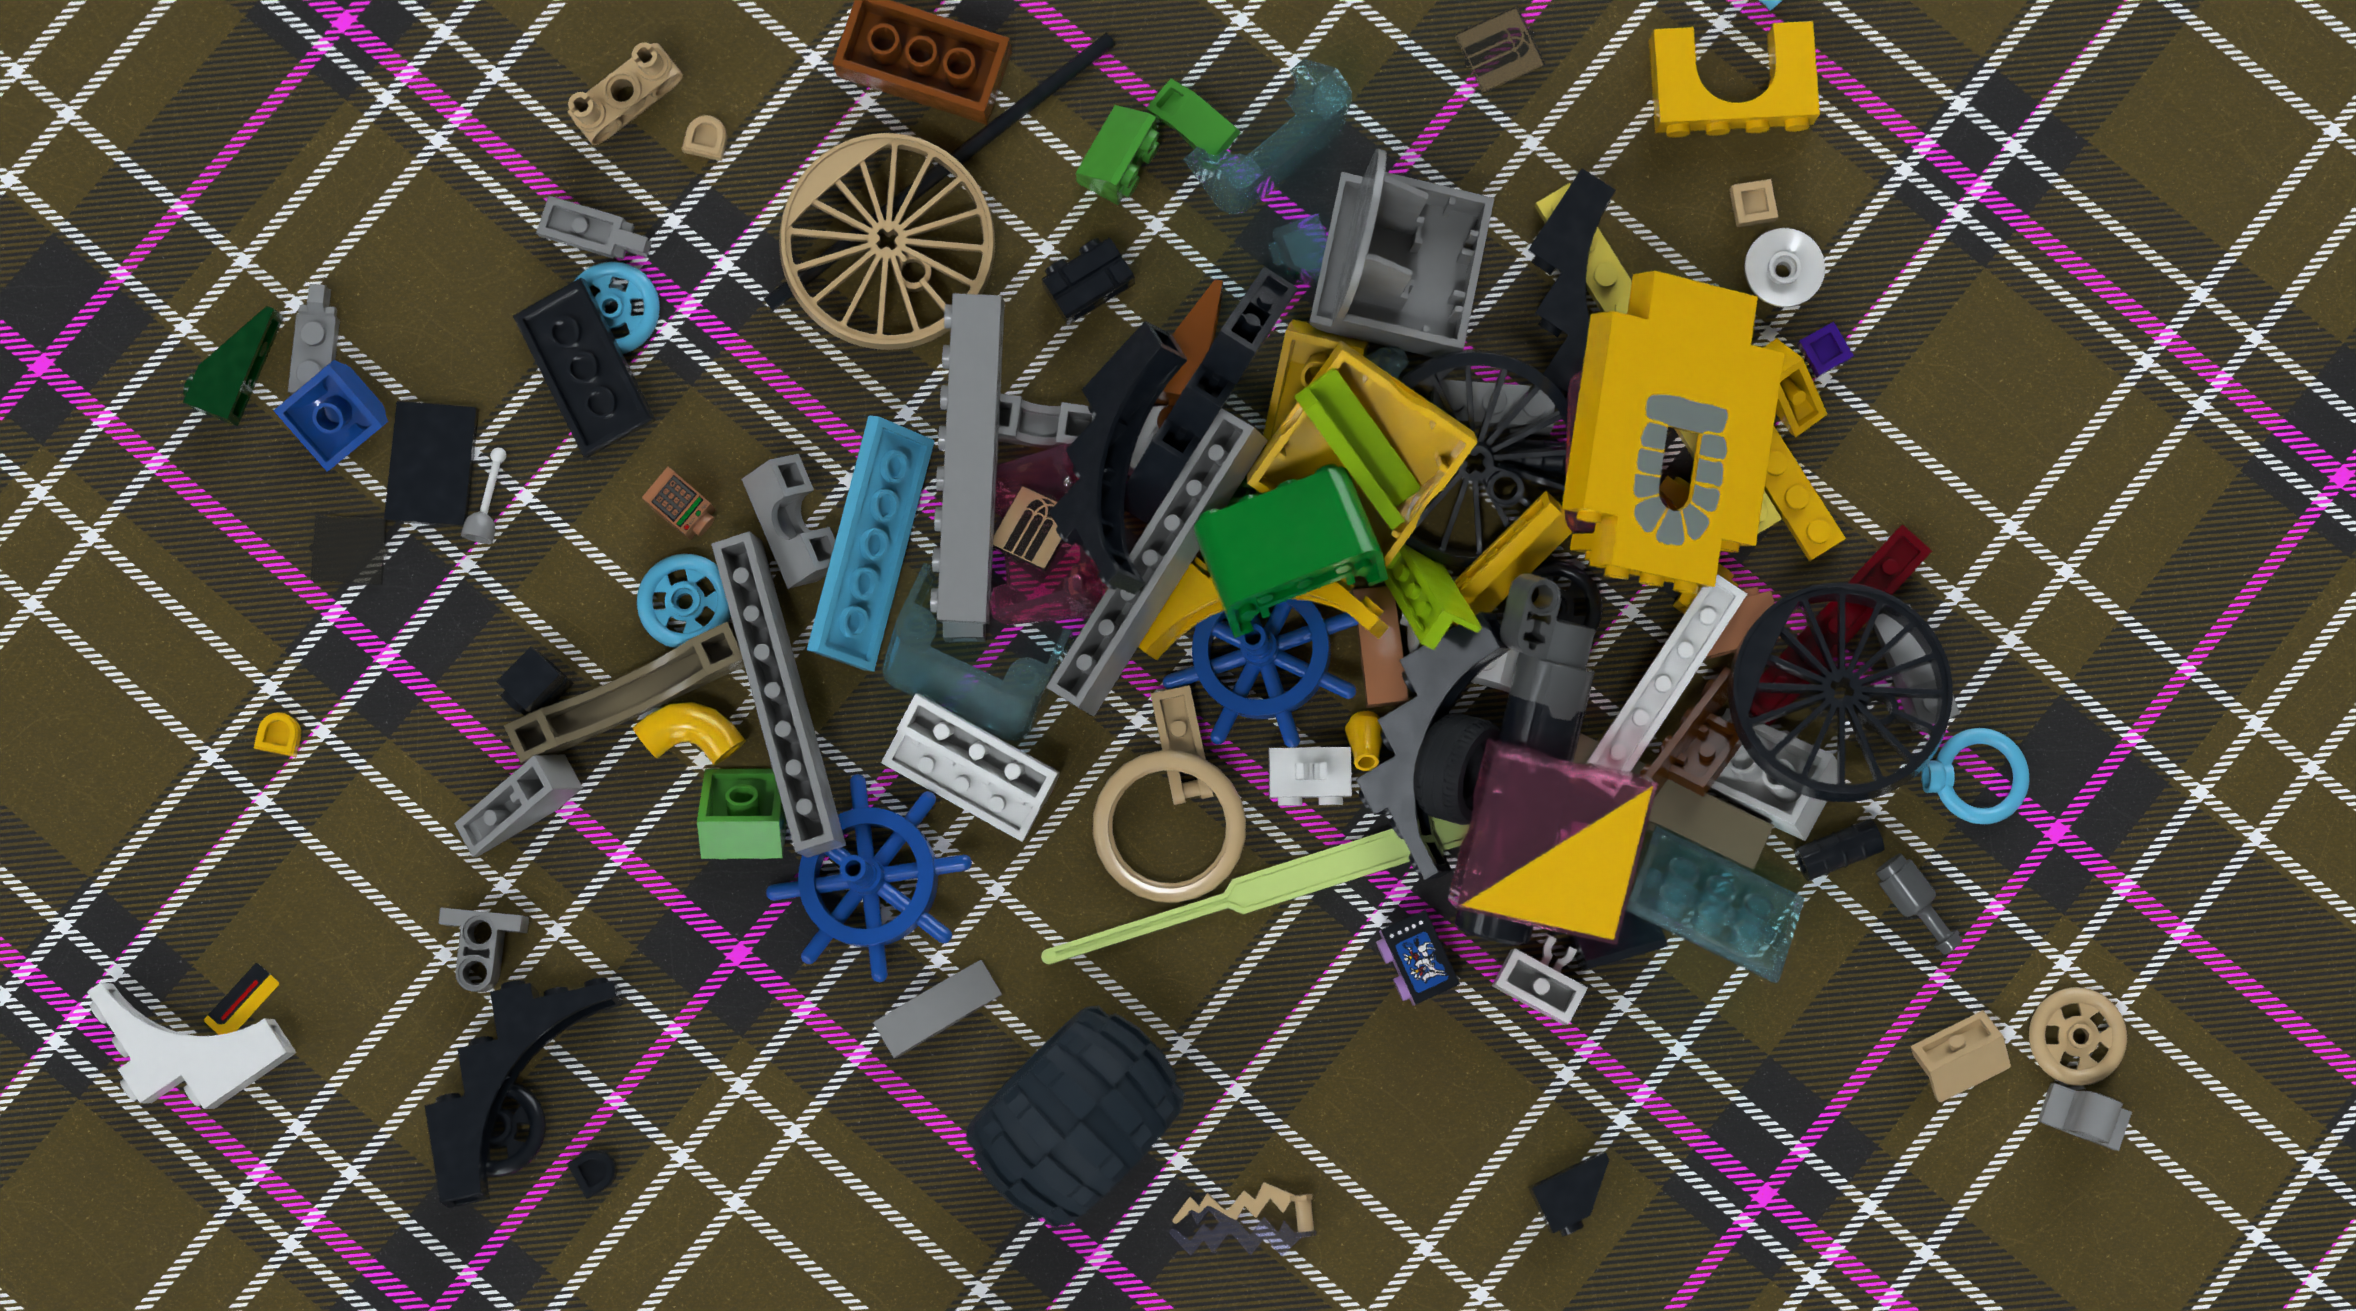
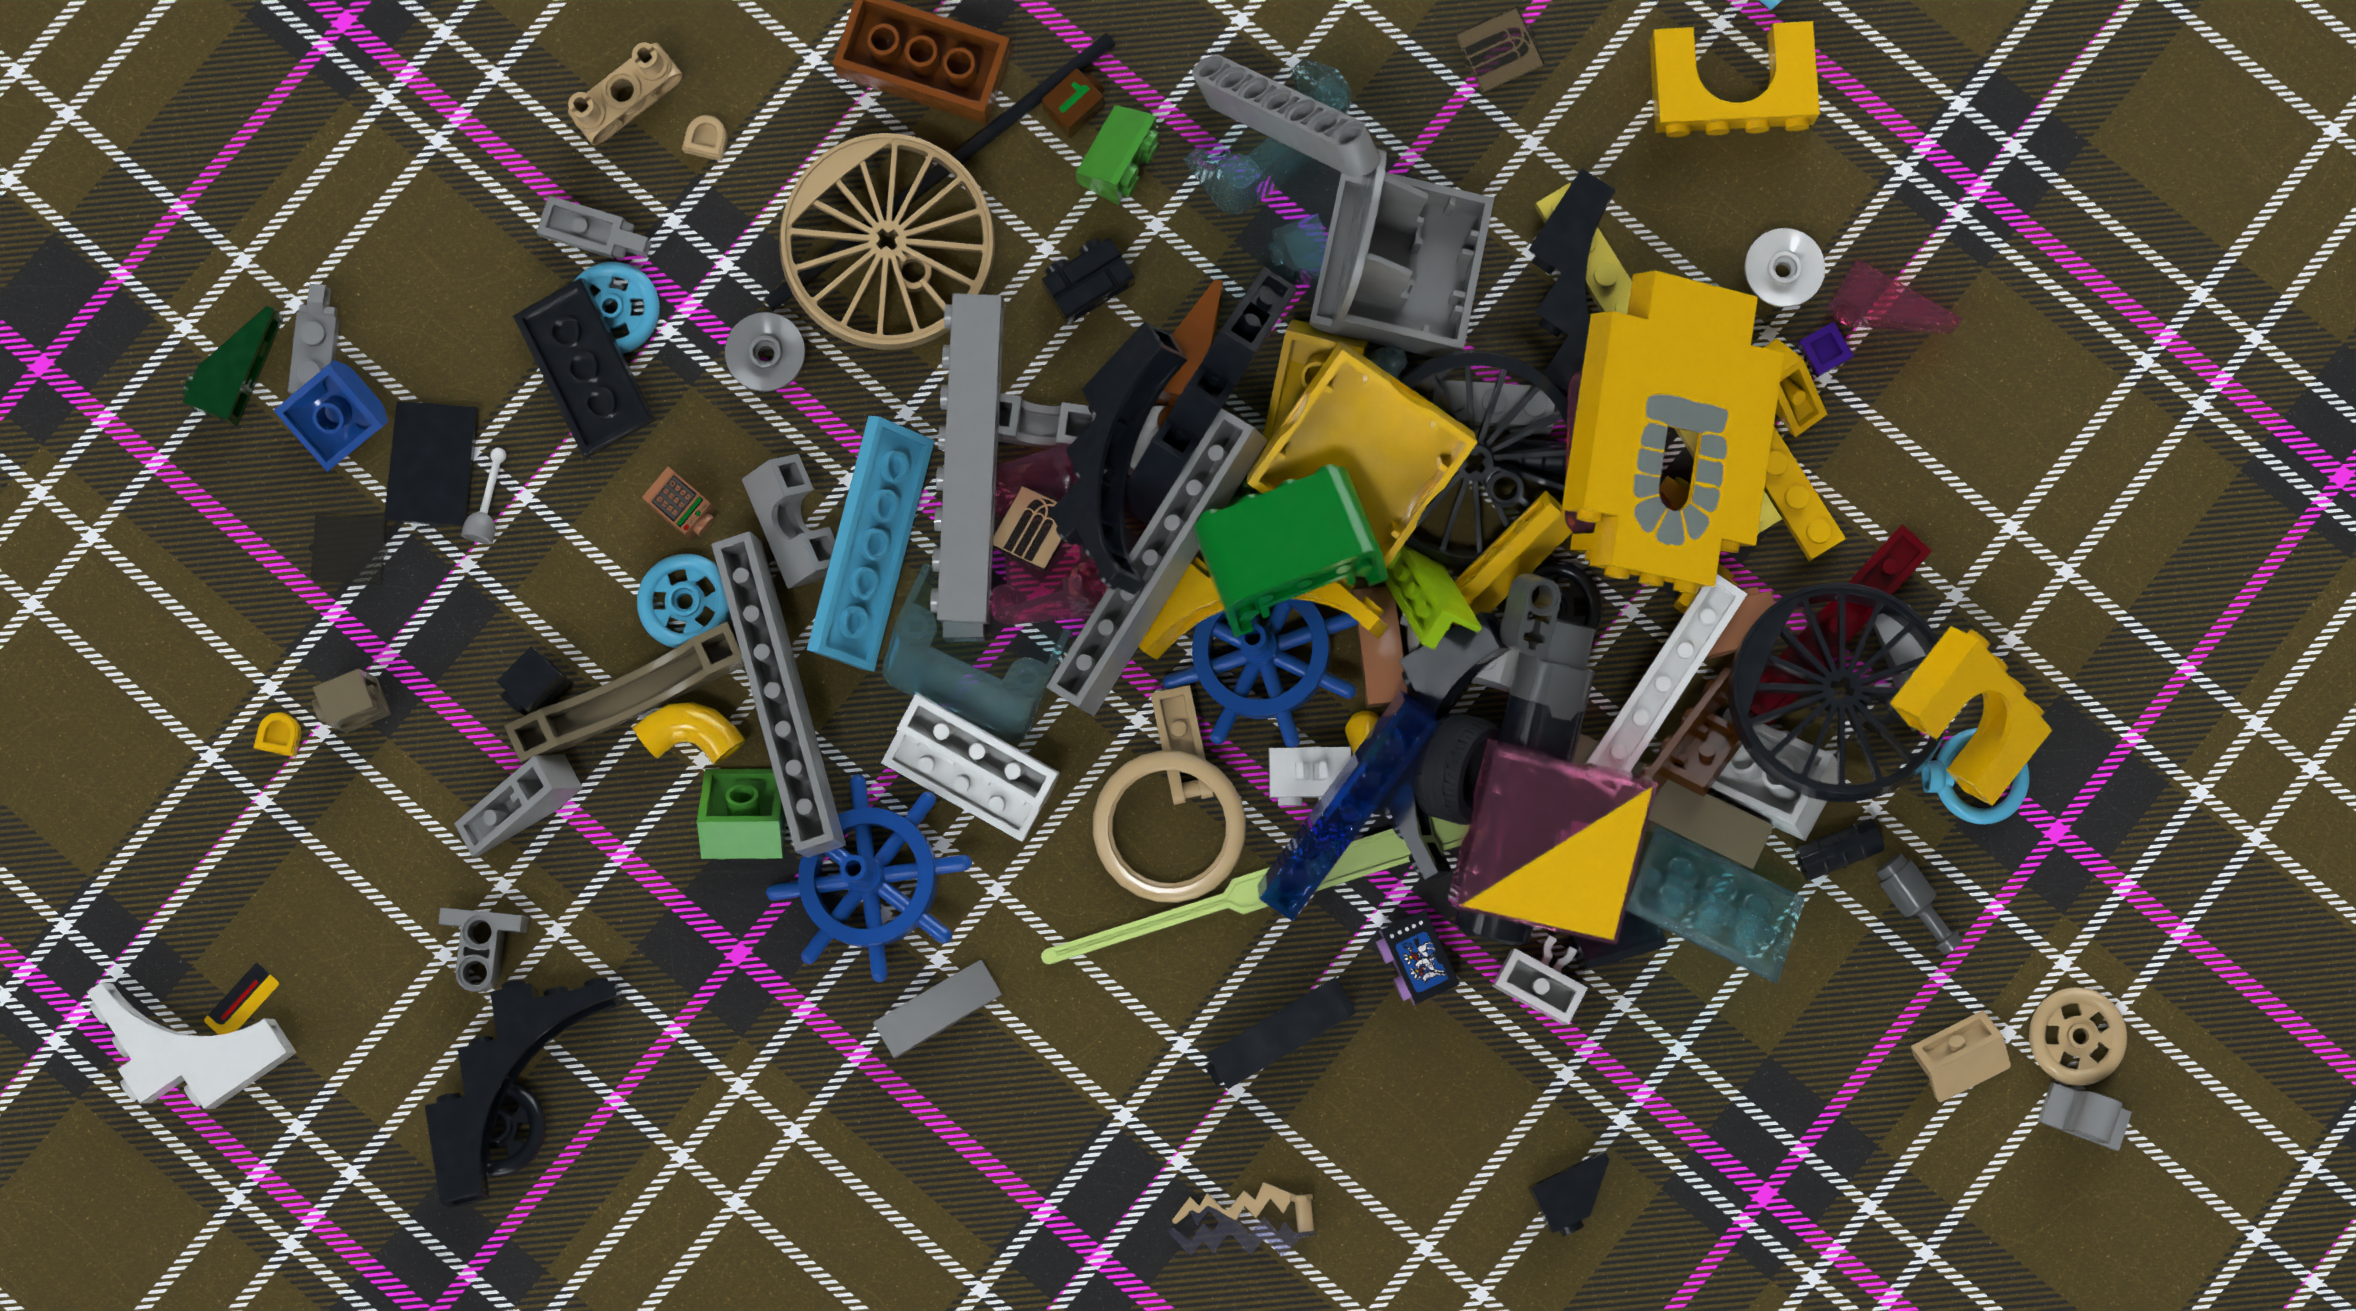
(350, 701): none -> dark tan brick
(593, 1171): black tile -> none
(759, 333): none -> light grey dish
(1074, 101): none -> reddish brown brick
(1075, 1117): black wheel -> none
(1192, 118): bright green slope -> none
(1279, 1034): none -> black slope
(1287, 116): none -> light grey beam
(1347, 805): none -> clear blue brick
(1359, 444): lime panel -> none
(1753, 203): tan plate -> none
(1880, 302): none -> clear pink slope
(2009, 724): none -> yellow arch

